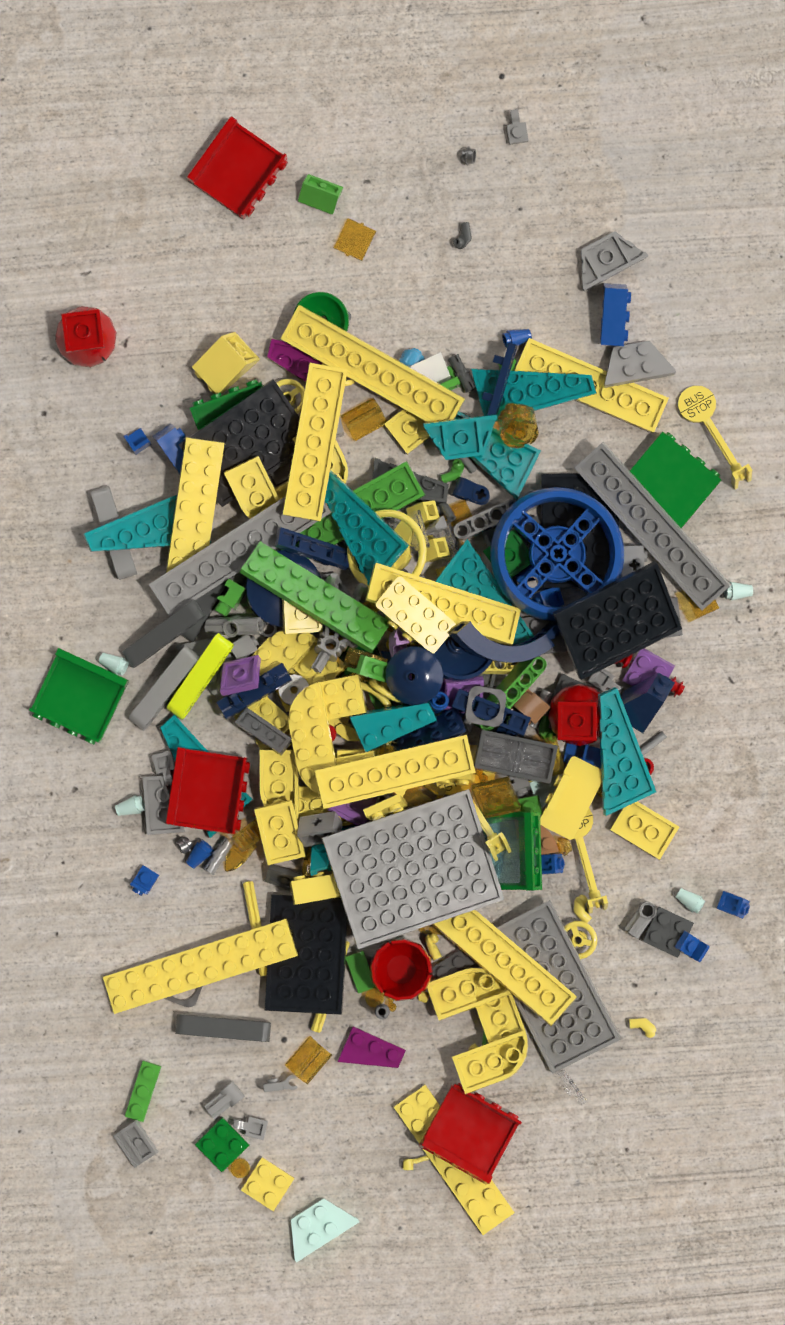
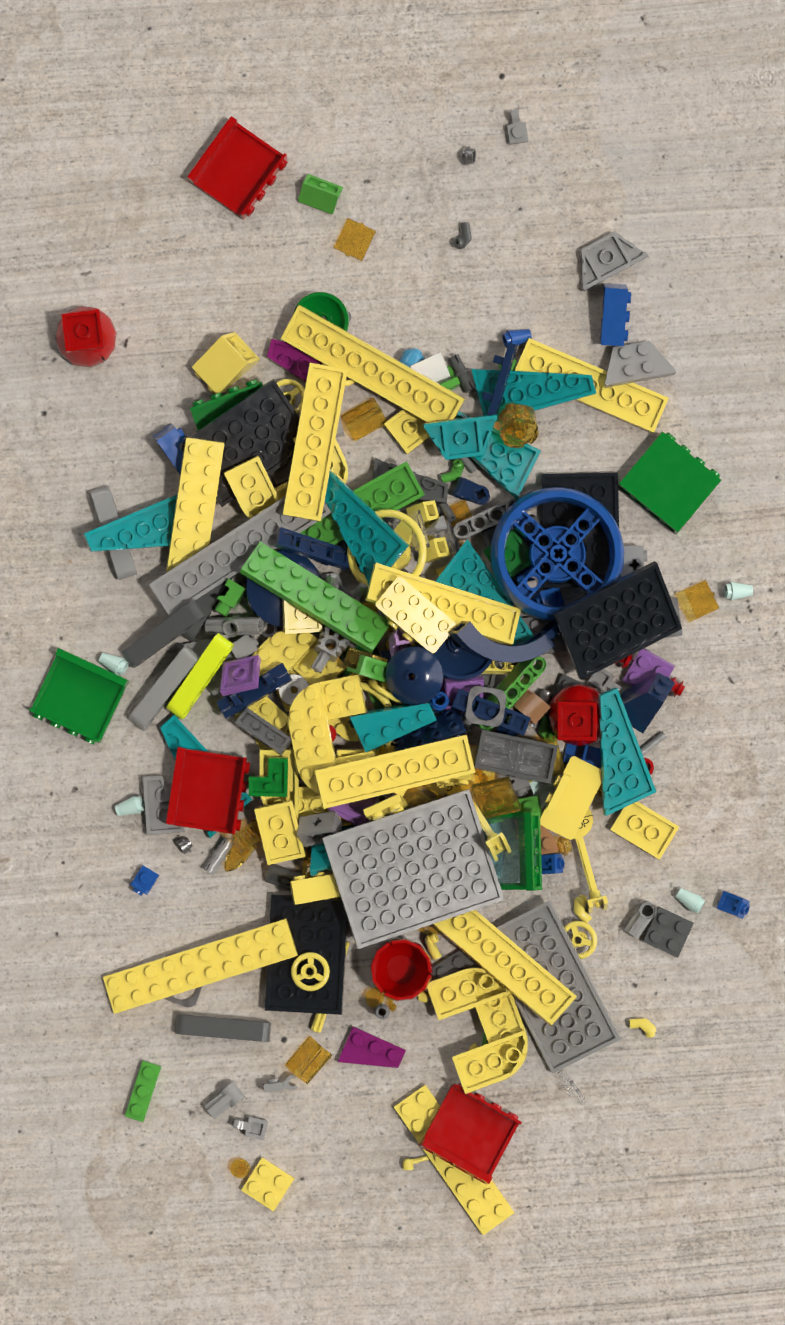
(135, 1143): light grey plate -> none
(137, 441): blue panel -> none
(164, 764): light grey plate -> none
(200, 852): blue cone -> none
(222, 1144): green plate -> none
(253, 913): light yellow axle -> none
(275, 783): none -> green plate
(297, 978): none -> light yellow piece
(318, 1226): light aqua wing -> none
(360, 971): bright green panel -> none
(652, 526): light grey plate -> none
(692, 946): blue bracket -> none
(697, 406): light yellow piece -> none

